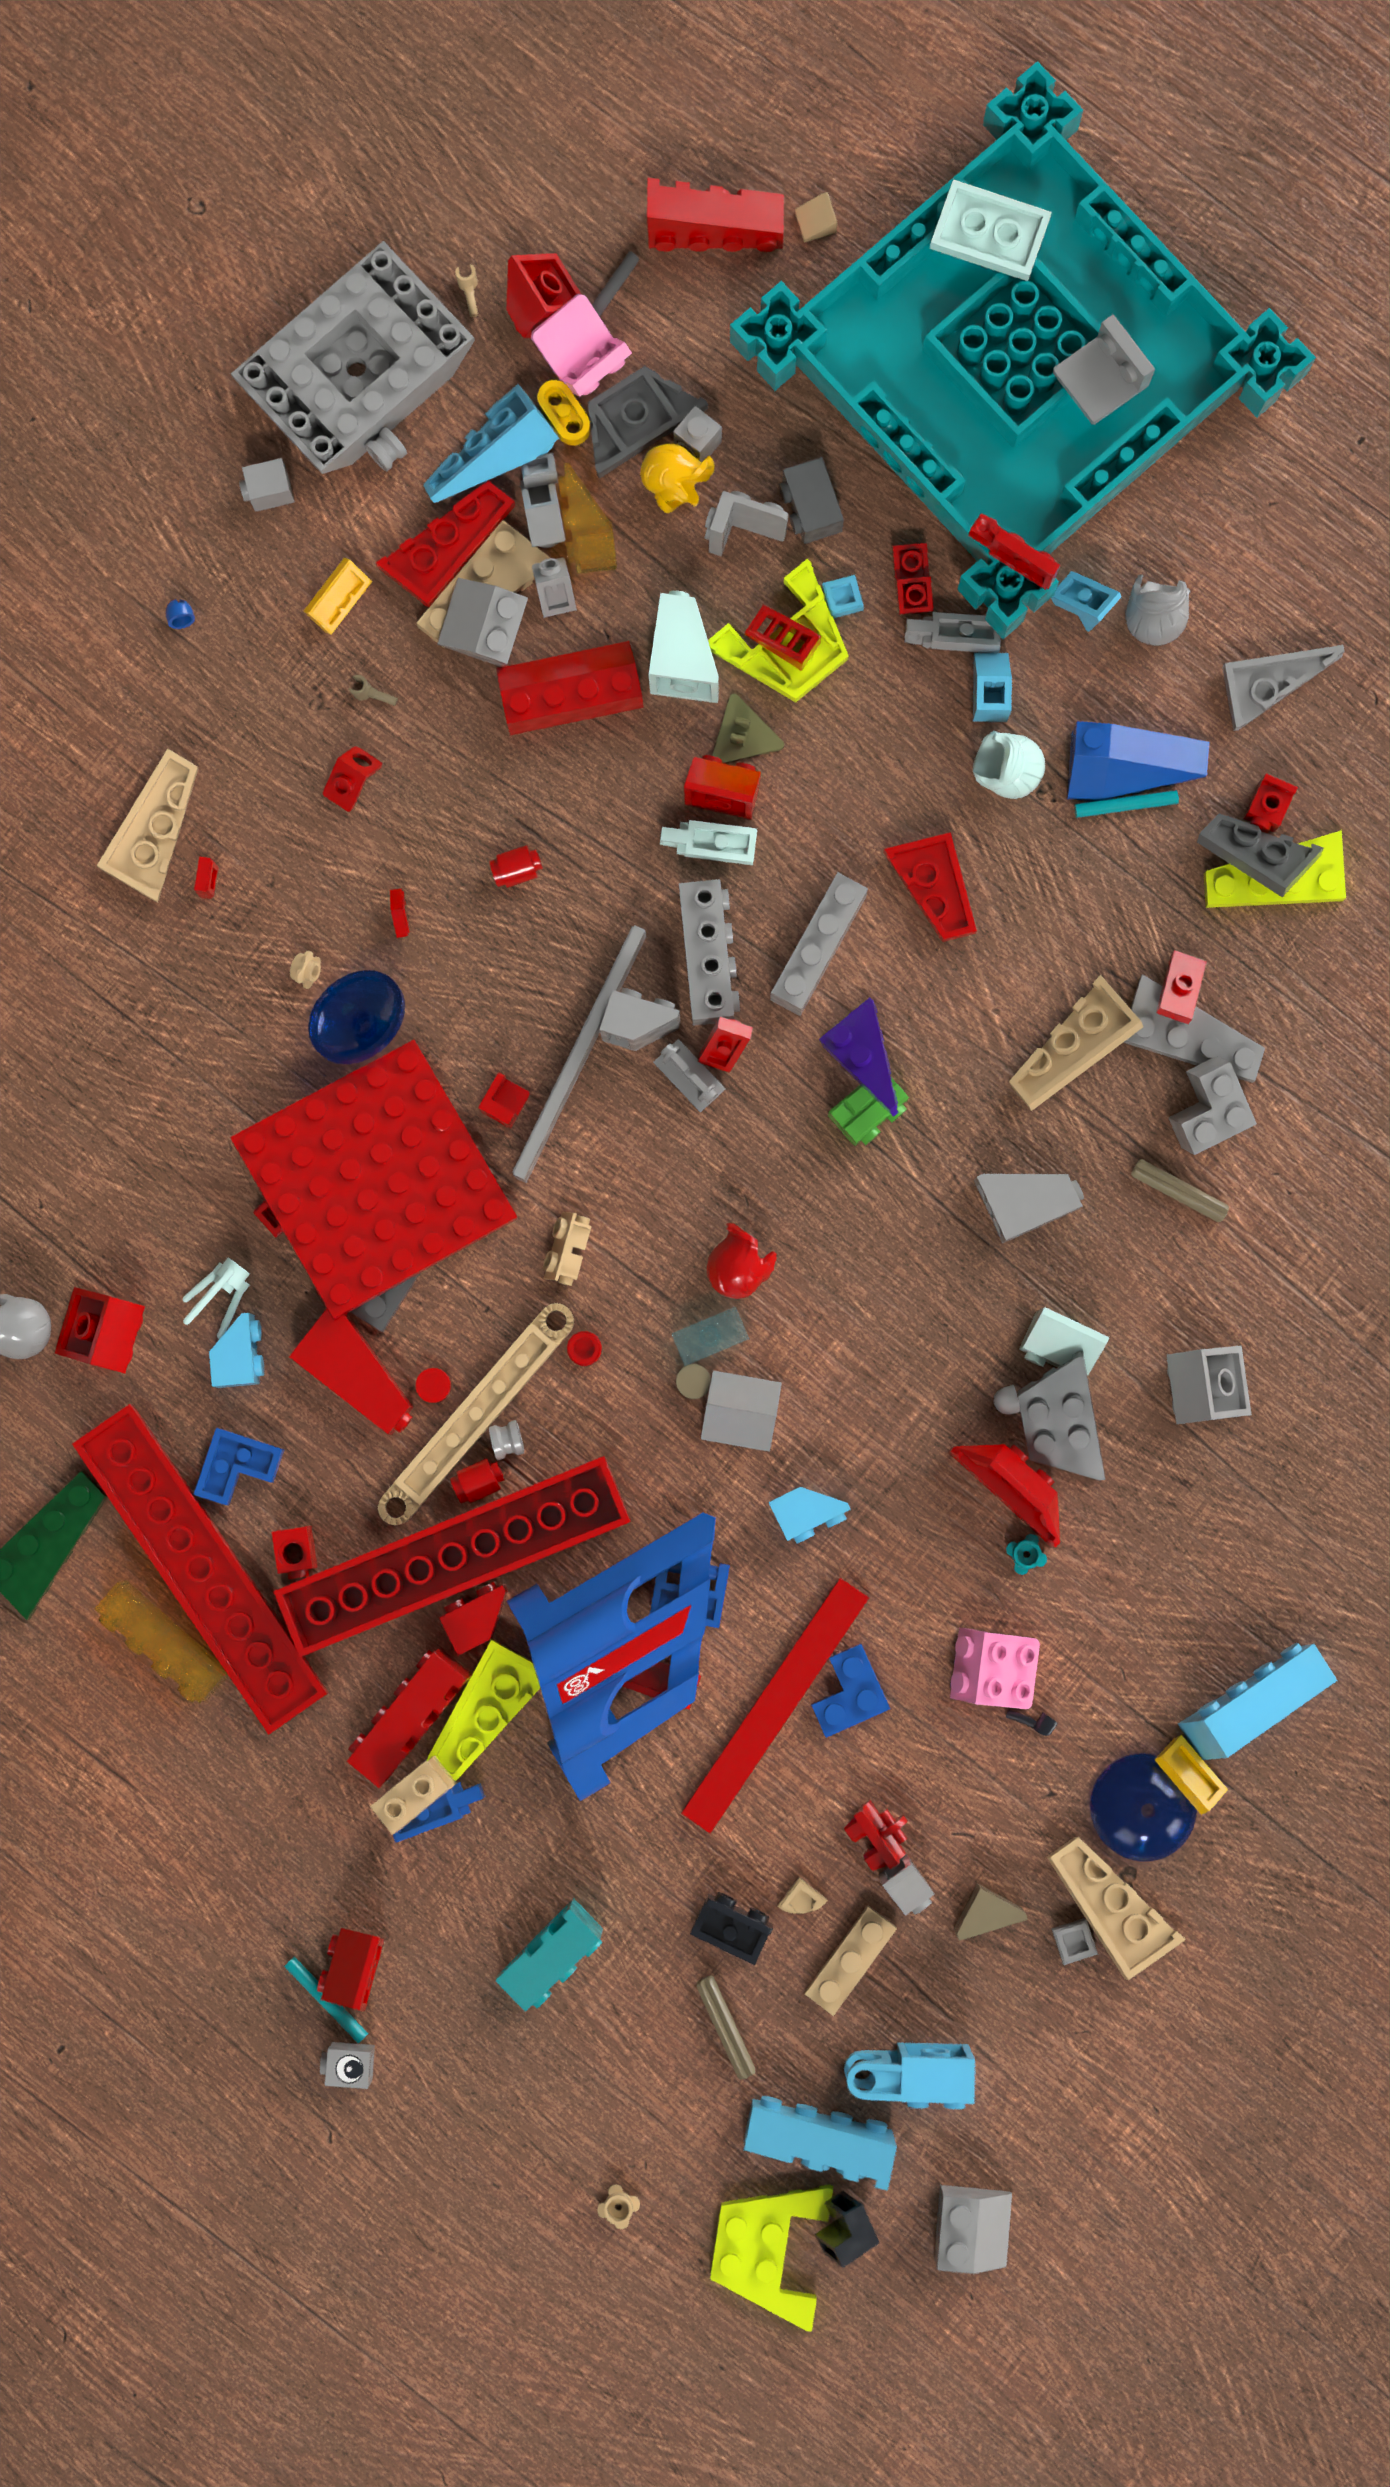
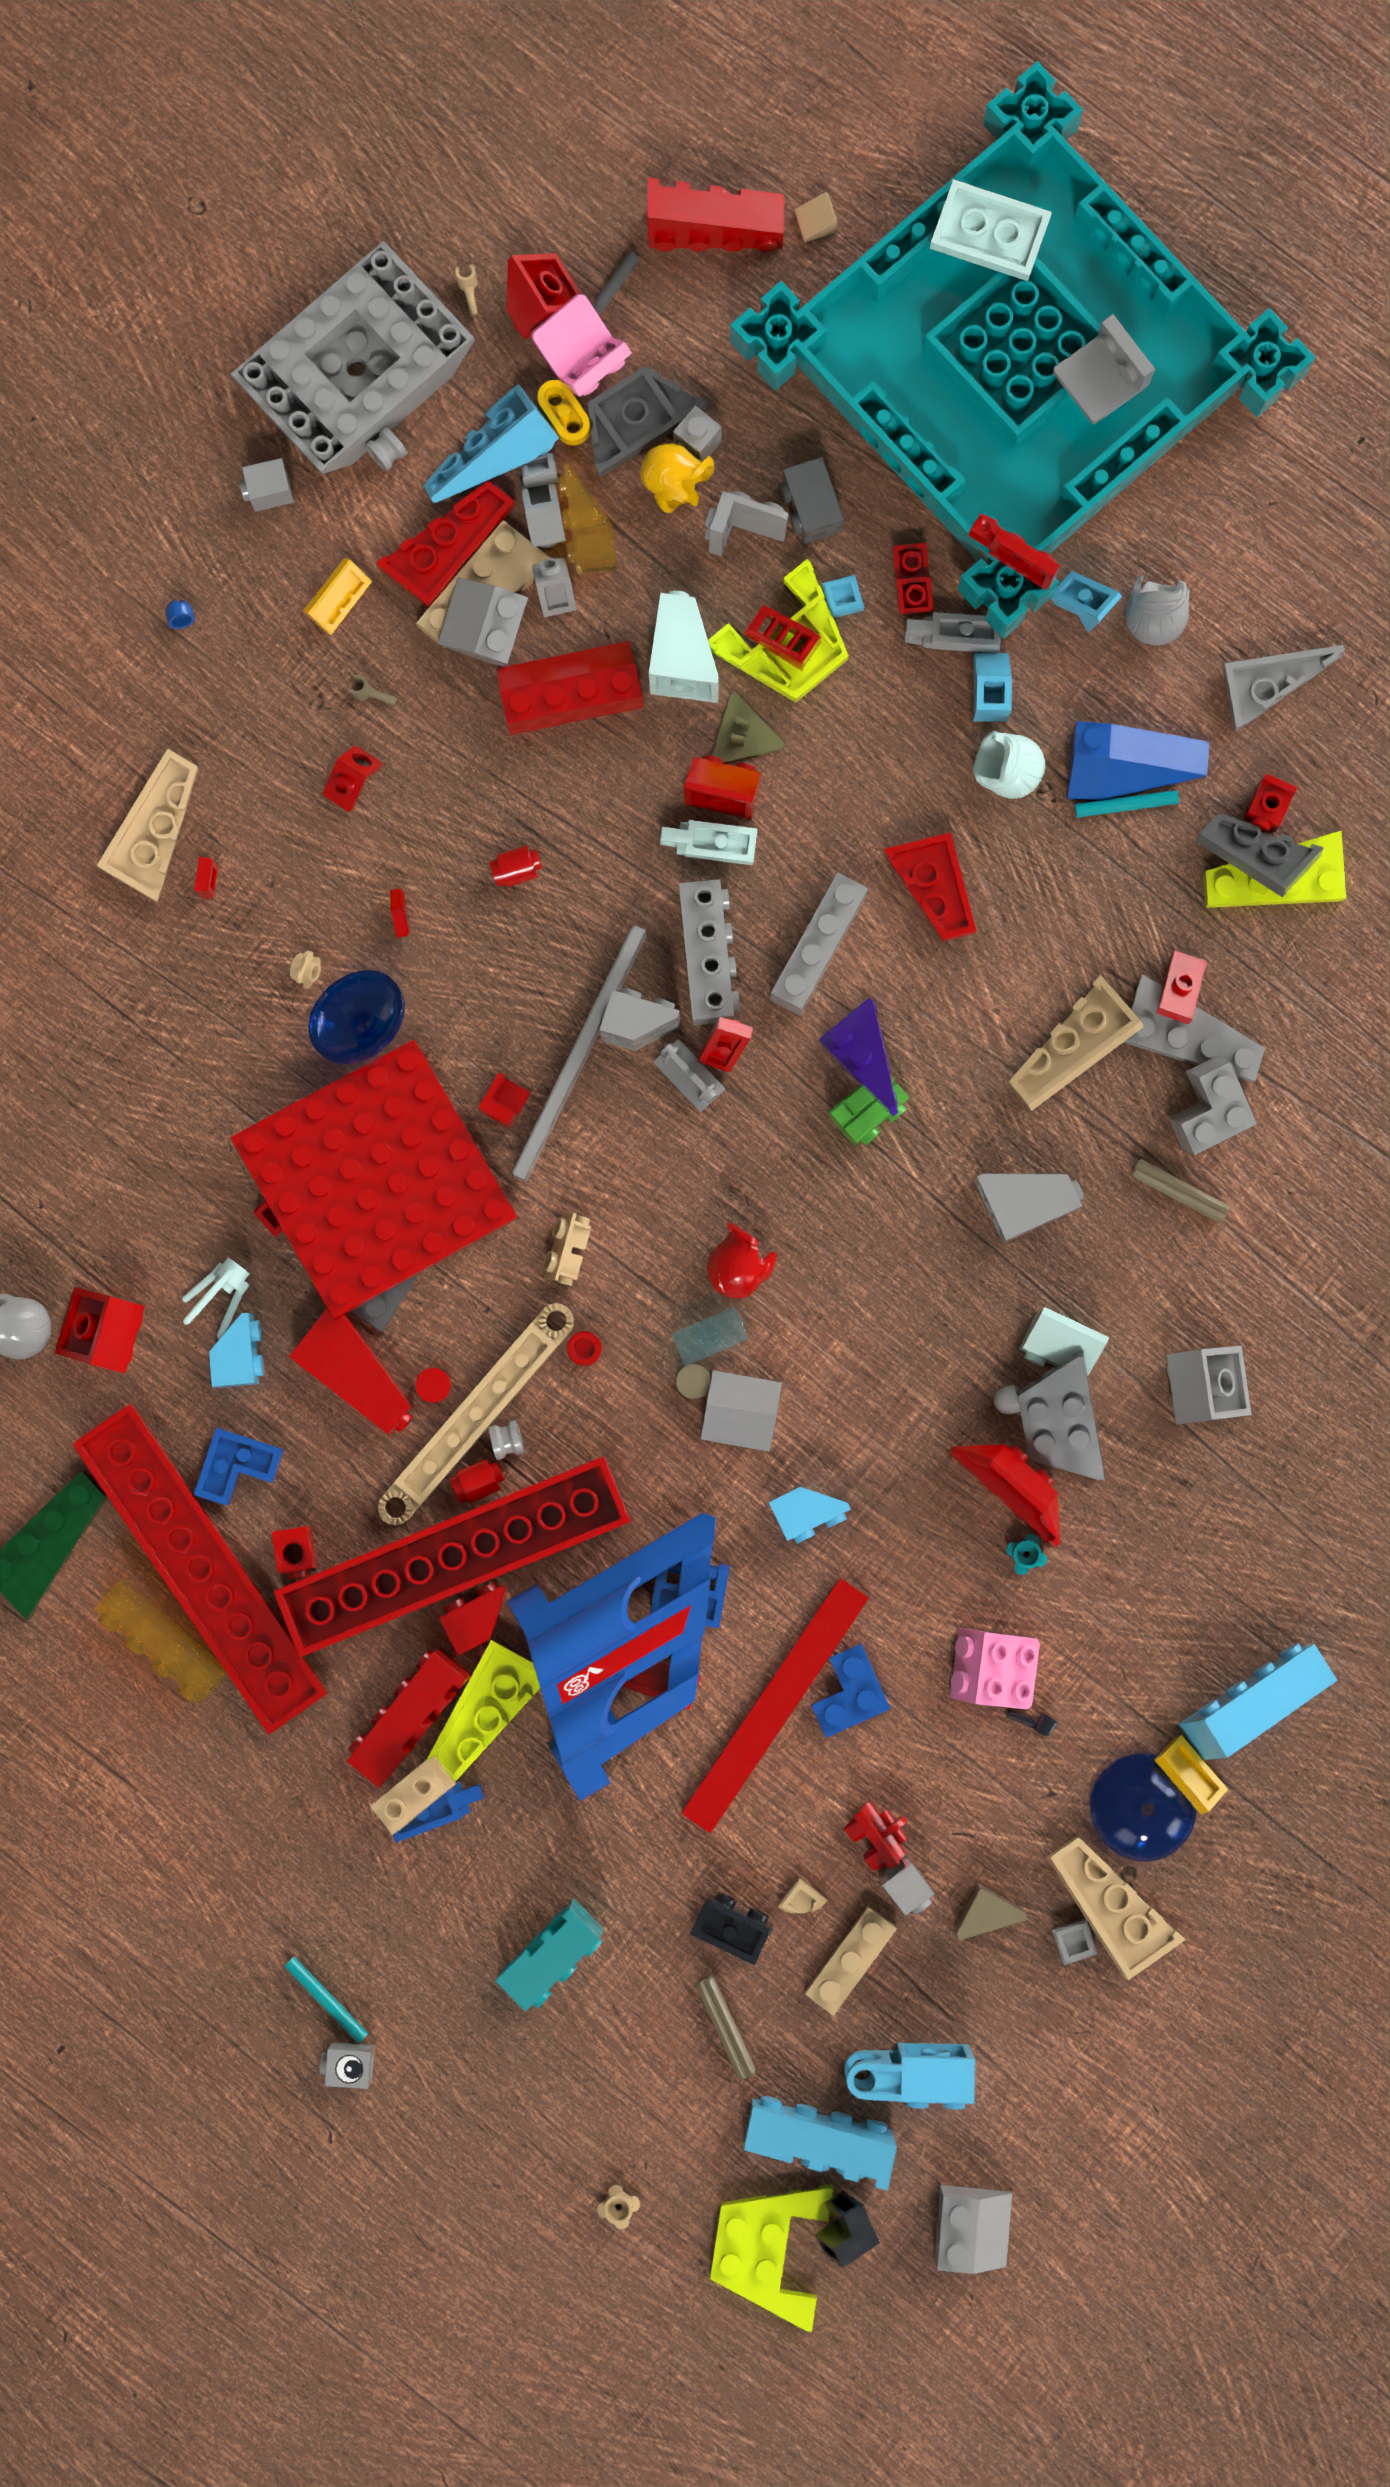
(351, 1969): red slope -> none

